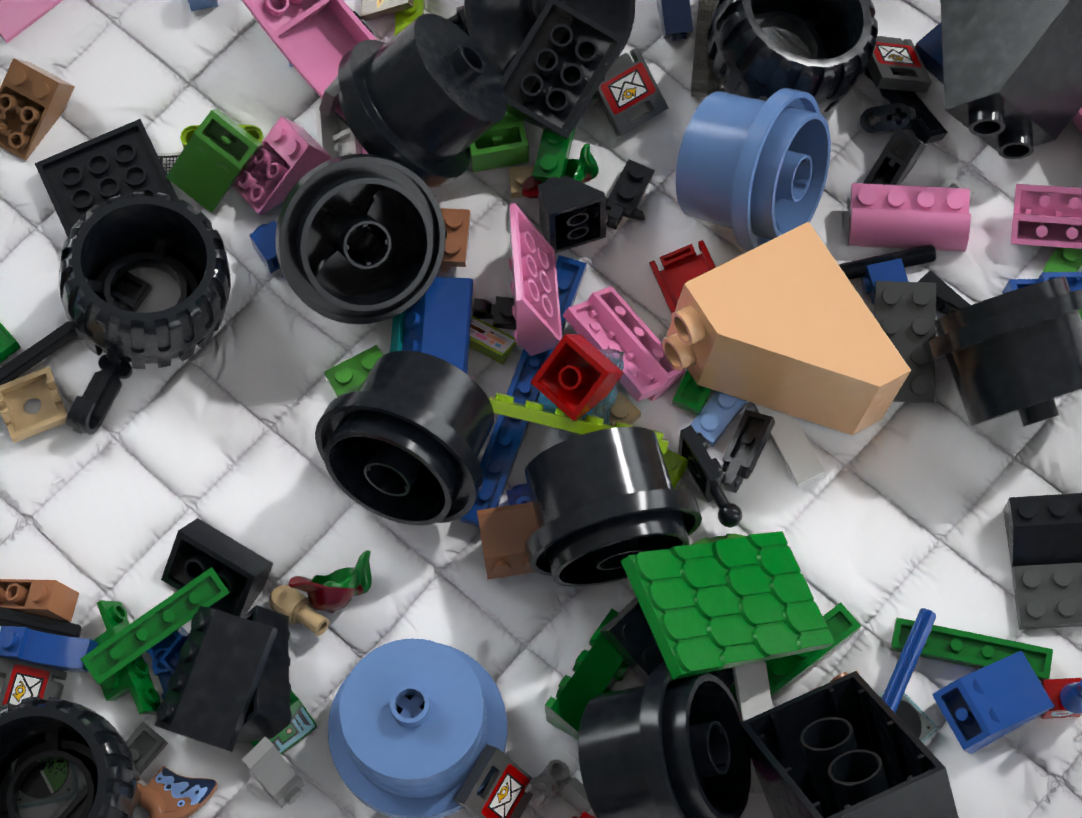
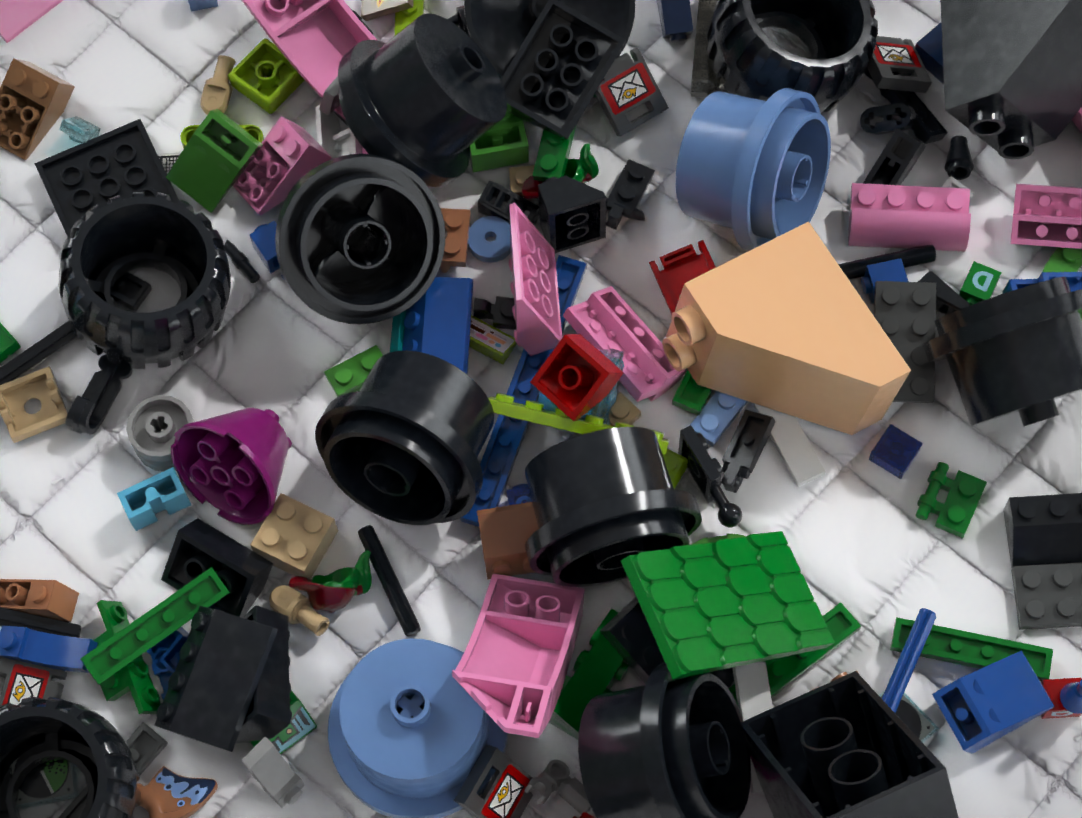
(79, 129): none -> clear light blue plate
(153, 428): none -> light grey wheel
(153, 496): none -> medium azure brick
(218, 90): none -> tan arm
(233, 462): none -> magenta cone
(241, 262): none -> black piece
(269, 62): none -> lime brick
(294, 537): none -> tan brick
(389, 581): none -> black axle
(489, 227): none -> medium blue piece
(503, 194): none -> black slope
(521, 651): none -> bright pink slope
(895, 451): none -> clear blue piece
(959, 161): none -> black cone
(960, 503): none -> green plate
(979, 283): none -> green brick

